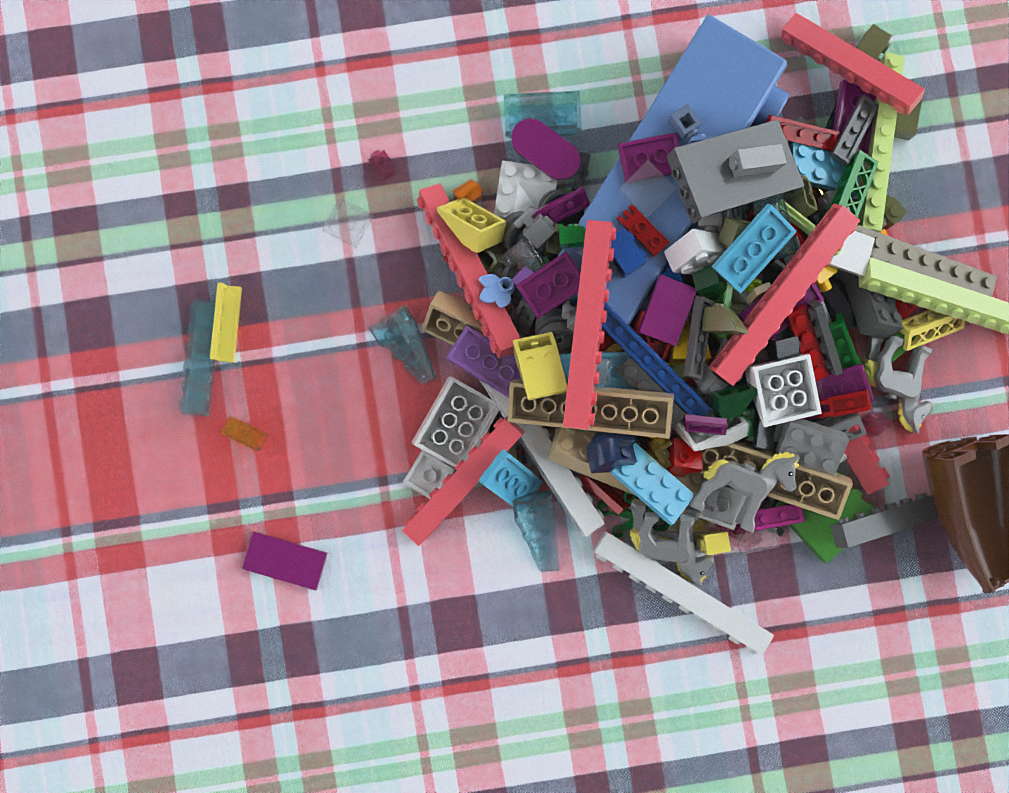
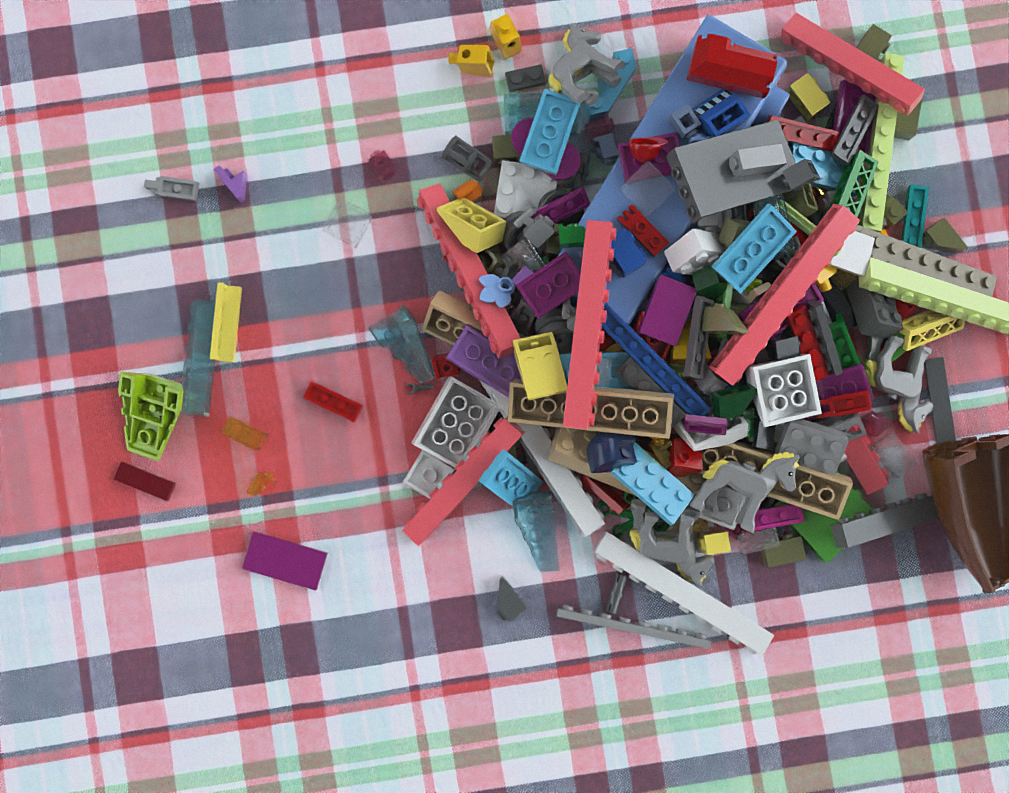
(144, 481): none -> dark red tile
(150, 411): none -> lime wedge
(173, 188): none -> light grey hinge
(236, 184): none -> medium lavender slope
(257, 485): none -> clear yellow bracket
(333, 401): none -> red plate
(419, 388): none -> dark grey hand
(439, 362): none -> red brick
(464, 164): none -> dark grey piece
(473, 60): none -> yellow torso
(504, 34): none -> yellow torso
(504, 149): none -> olive brick
(509, 602): none -> dark grey slope
(525, 78): none -> dark grey plate
(549, 132): none -> medium azure plate
(579, 63): none -> light grey animal
(599, 127): none -> clear pink bracket
(606, 148): none -> sand blue brick
(608, 95): none -> medium azure brick
(616, 593): none -> dark grey pin
(641, 627): none -> light grey plate
(646, 148): none -> red hat
(721, 113): none -> blue slope
(731, 67): none -> red brick
(790, 551): none -> olive brick
(800, 174): none -> dark grey slope
(808, 96): none -> light yellow brick
(843, 278): none -> clear yellow bracket
(894, 455): none -> clear brick
(915, 218): none -> teal plate
(940, 399): none -> dark grey piece
(943, 238): none -> olive slope

